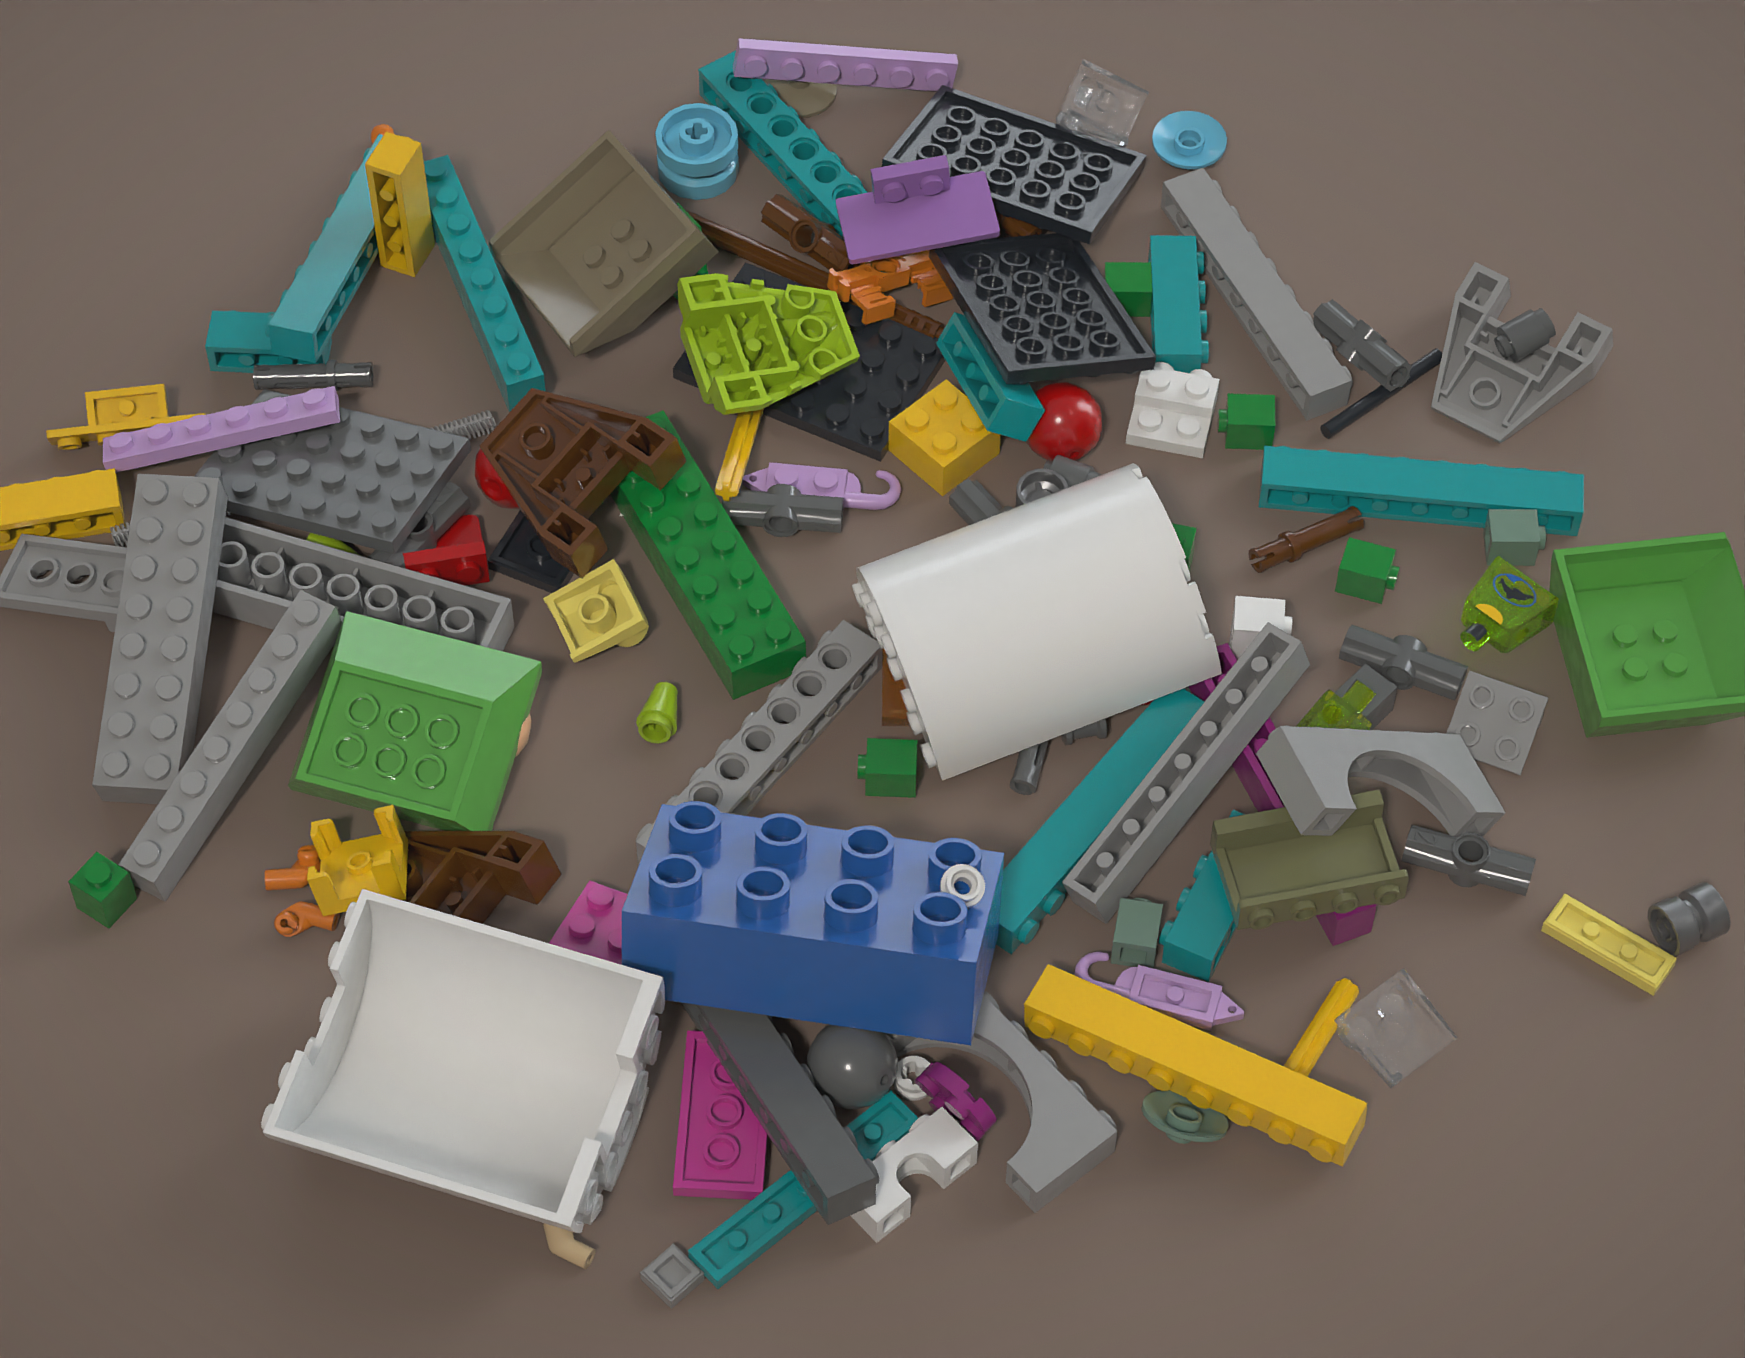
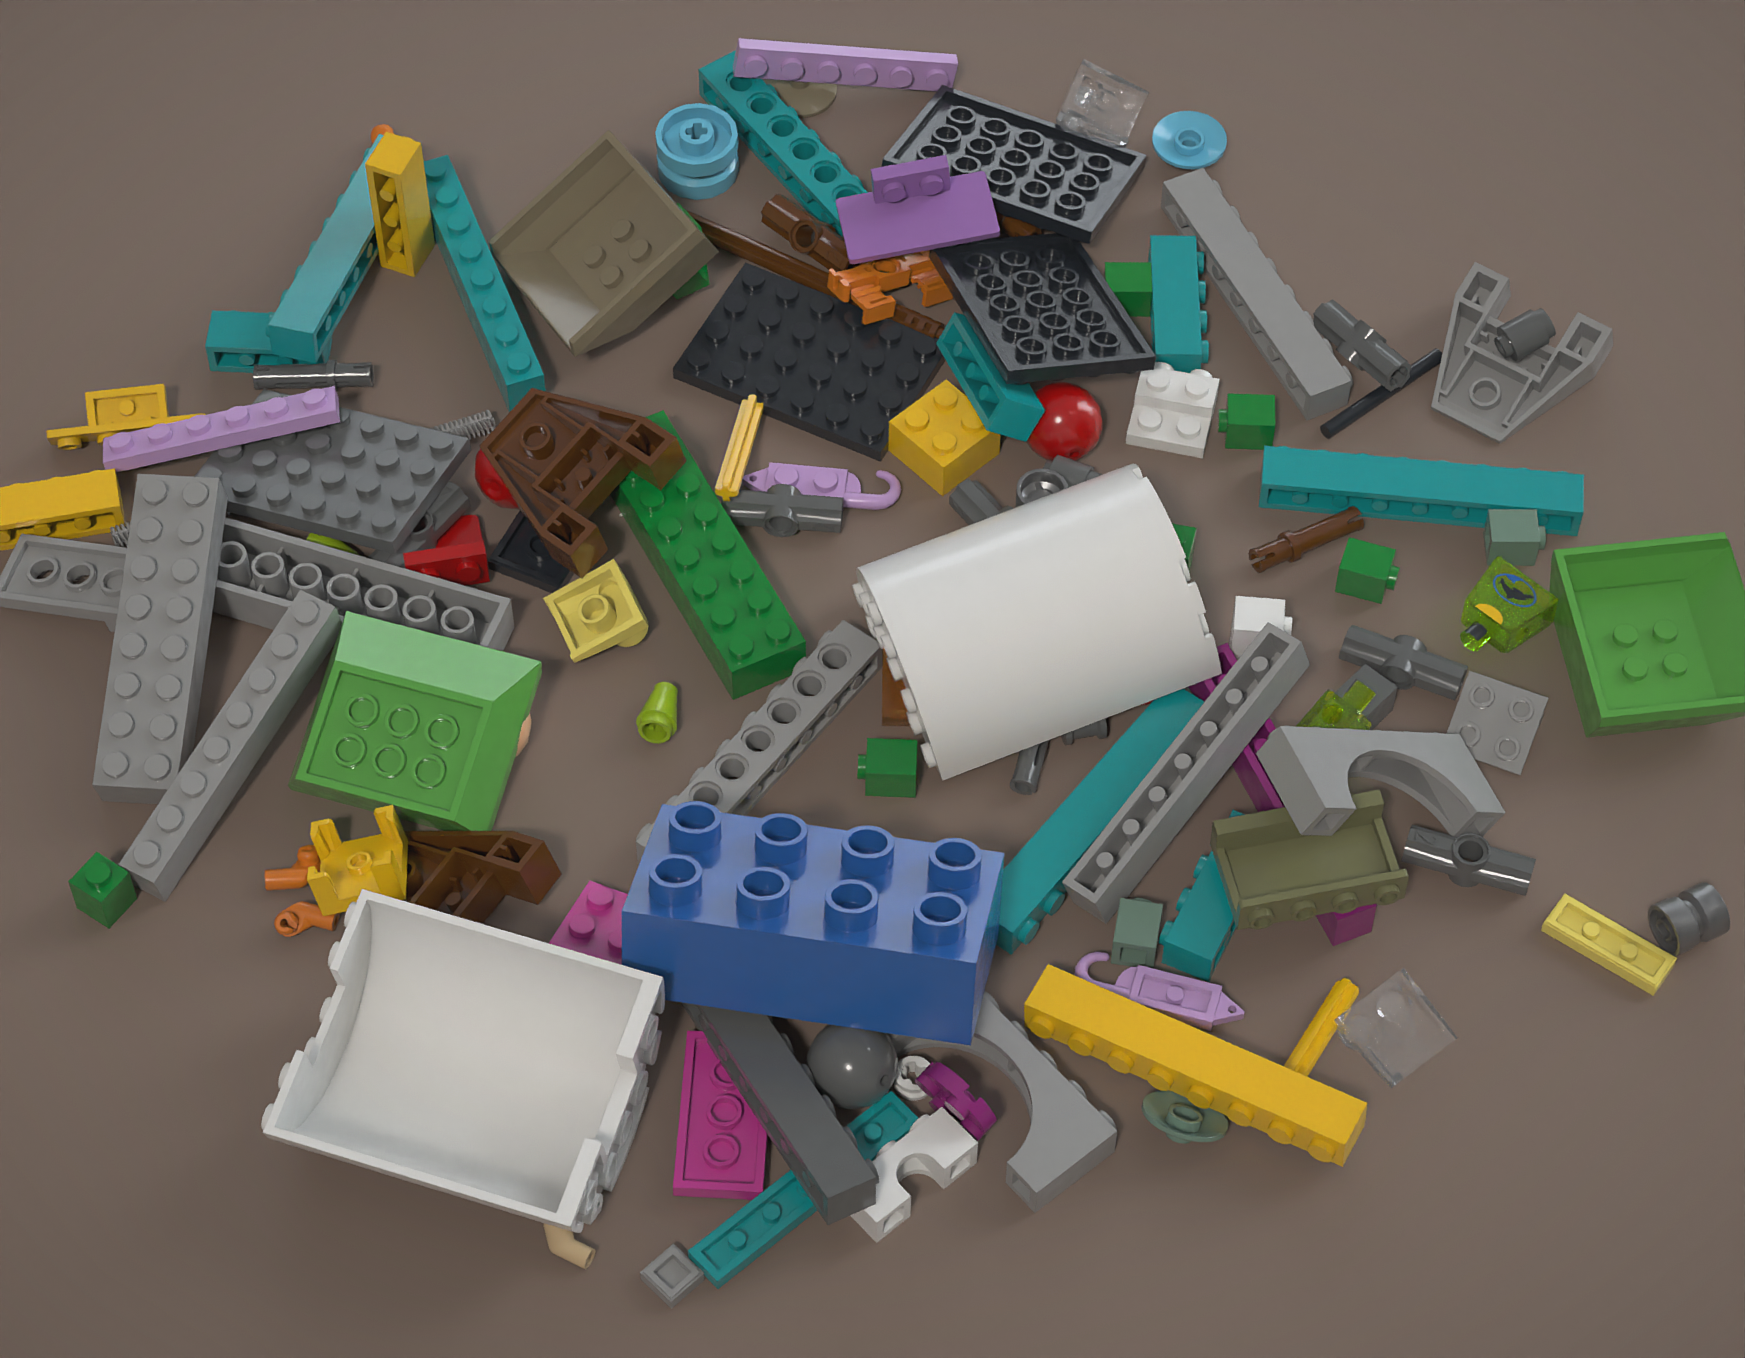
(760, 341): lime wedge -> none
(968, 875): white plate -> none

